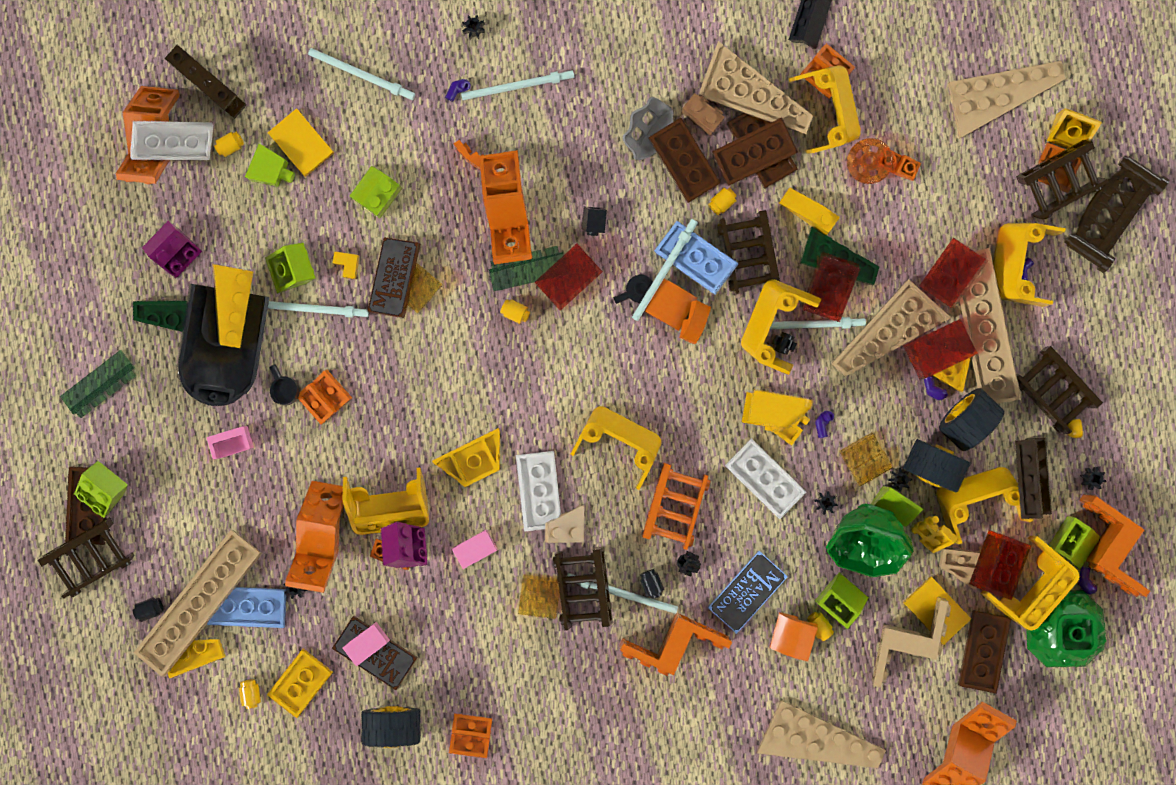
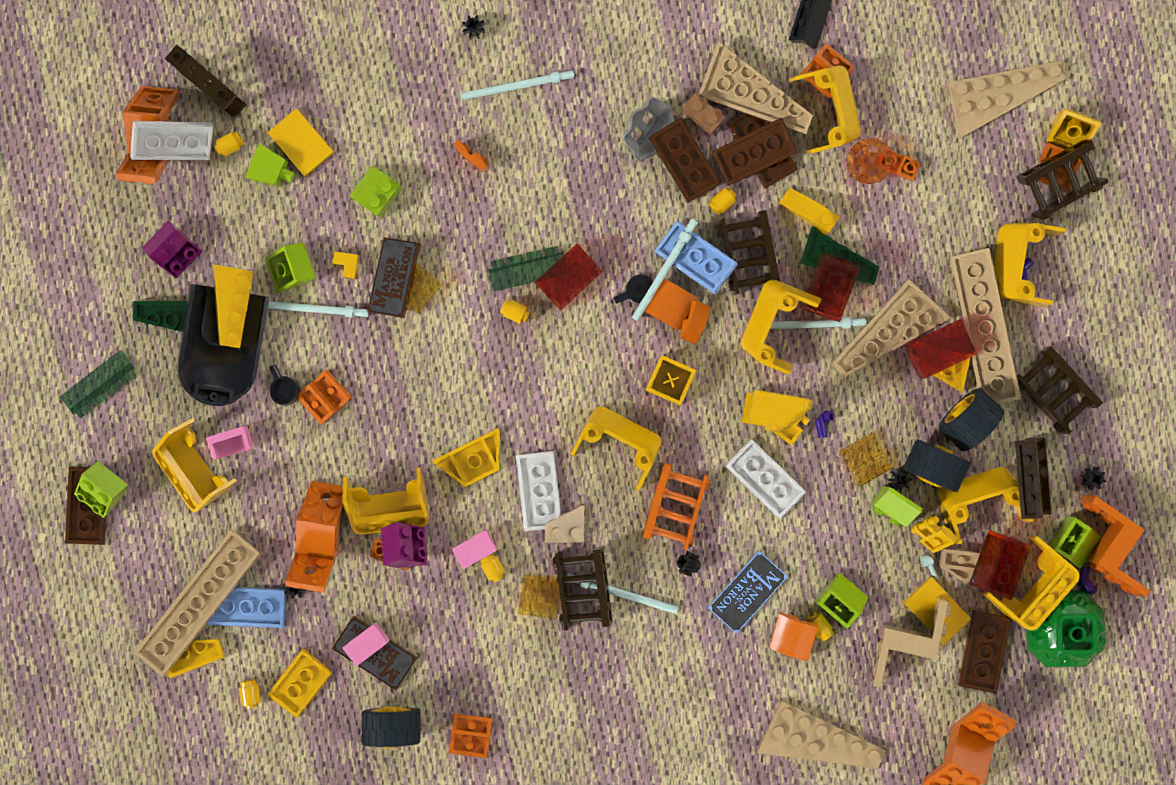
(69, 549): dark brown fence -> none
(148, 609): black brick -> none
(187, 469): none -> yellow windscreen
(395, 88): light aqua bar -> none
(457, 87): dark purple arm -> none
(492, 567): none -> yellow brick
(505, 207): orange bracket -> none
(594, 220): black brick -> none
(651, 584): black brick -> none
(670, 380): none -> yellow brick
(674, 644): orange bracket -> none
(784, 343): black gear -> none
(823, 497): black gear -> none
(870, 542): green rock -> none
(926, 560): none -> light aqua hand
(934, 391): dark purple arm -> none
(953, 273): clear red brick -> none
(1076, 428): yellow piece -> none
(1097, 250): dark brown piece -> none

